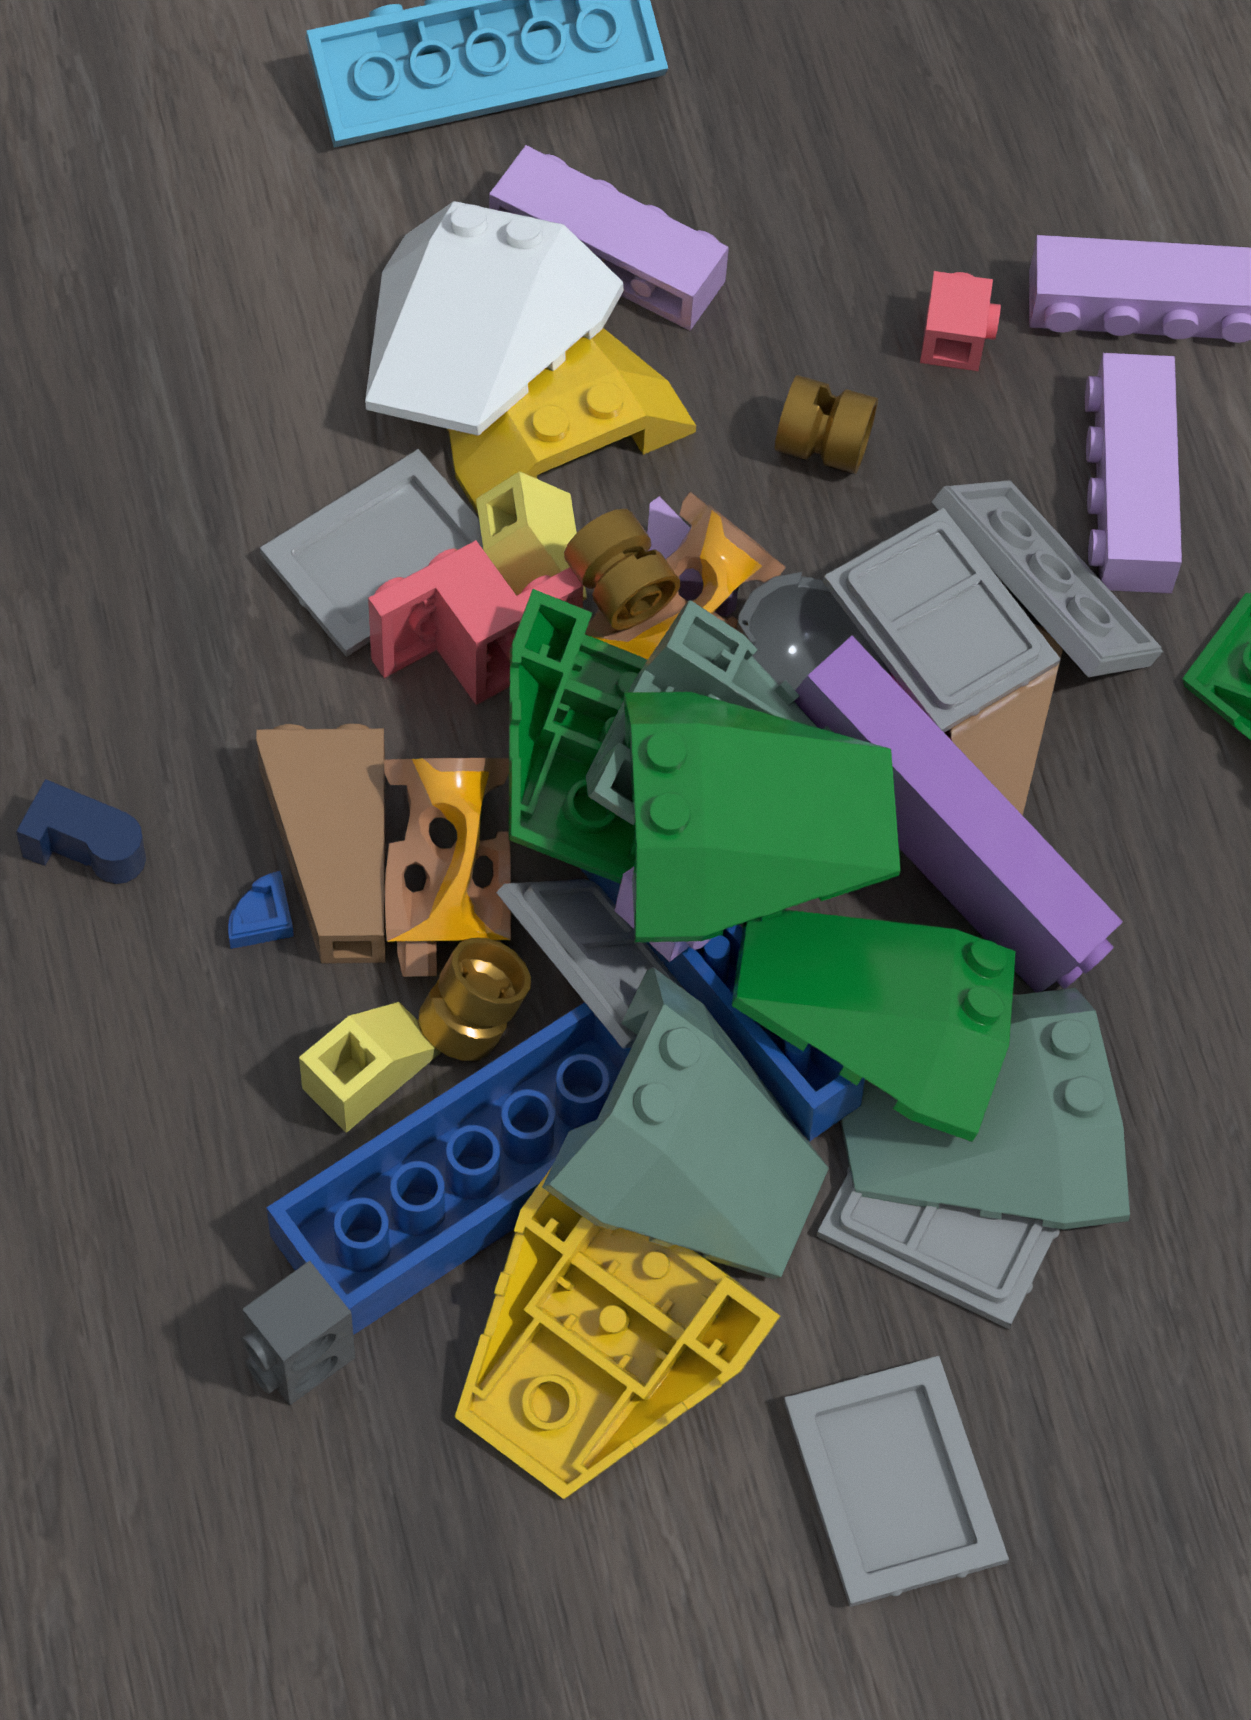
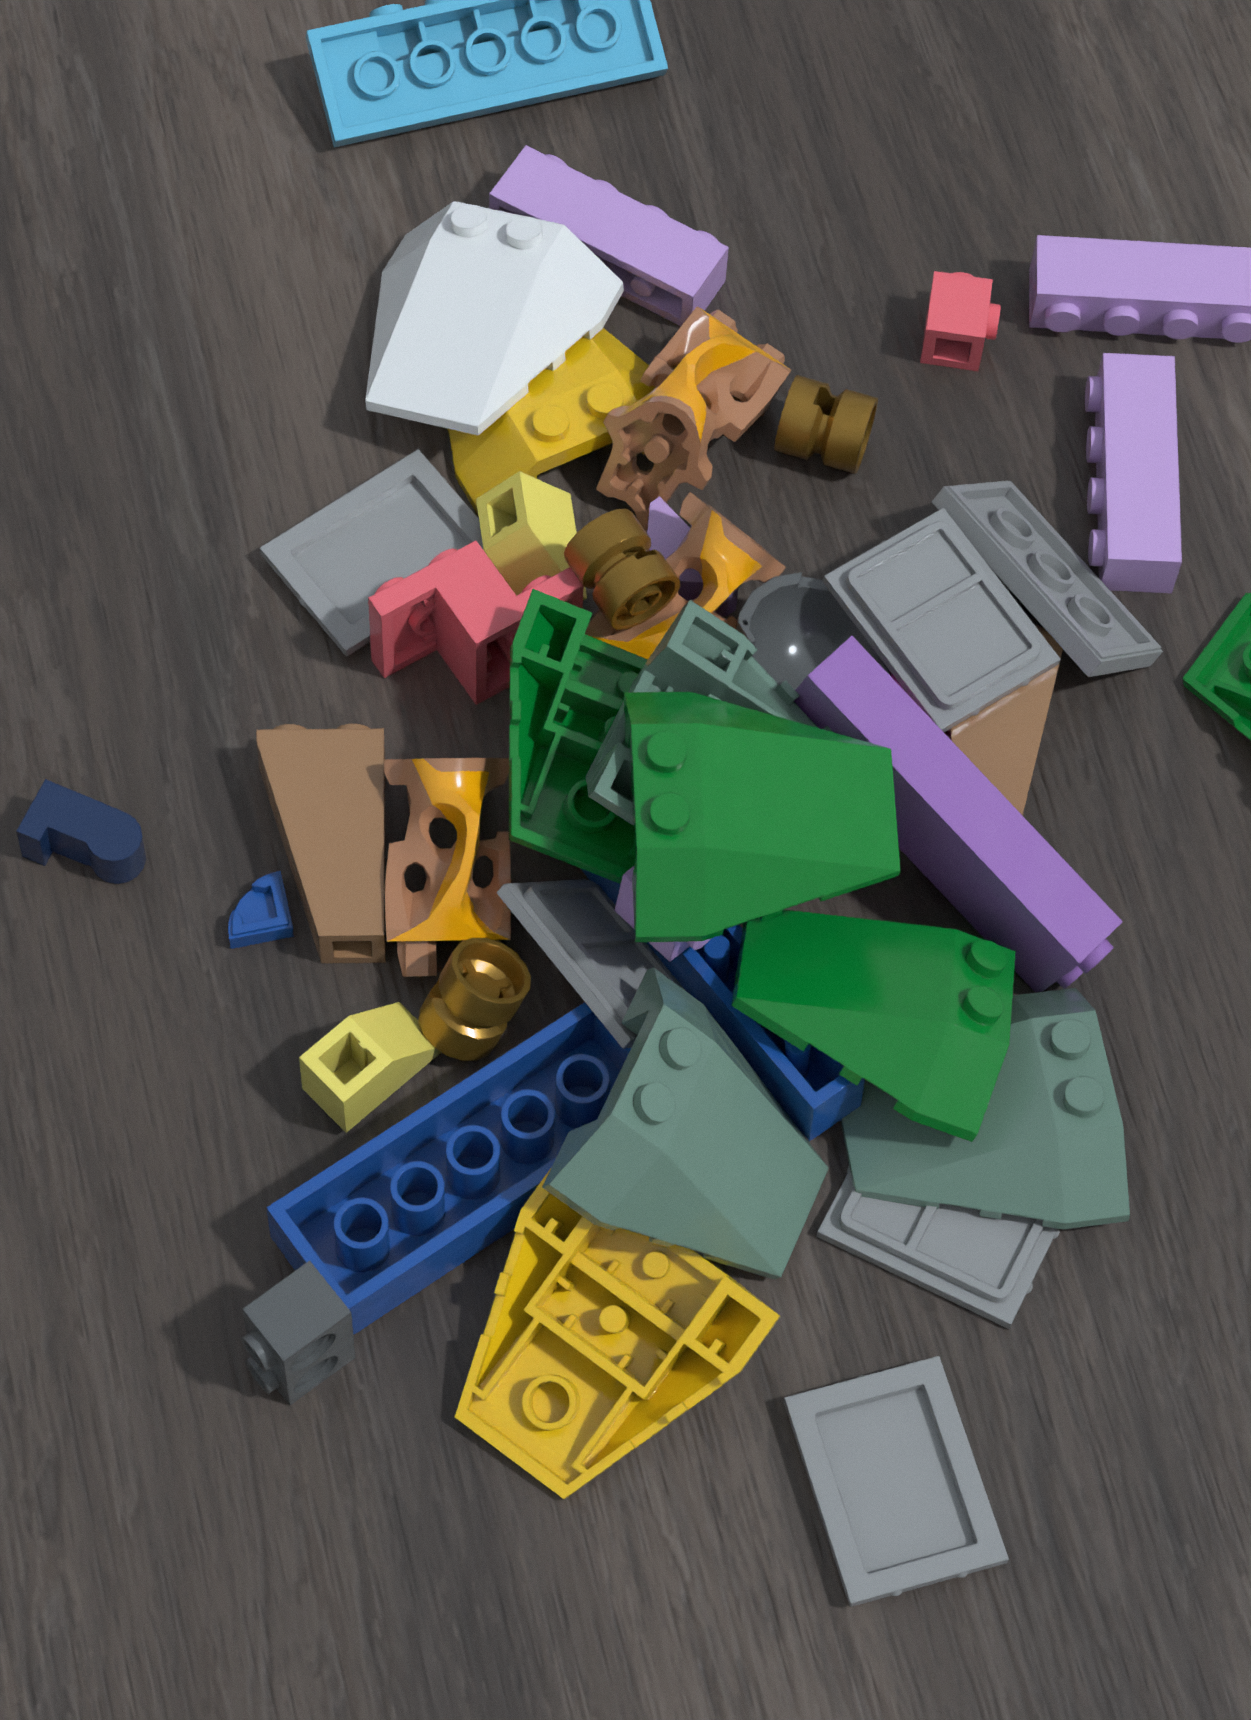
(705, 388): none -> nougat hips

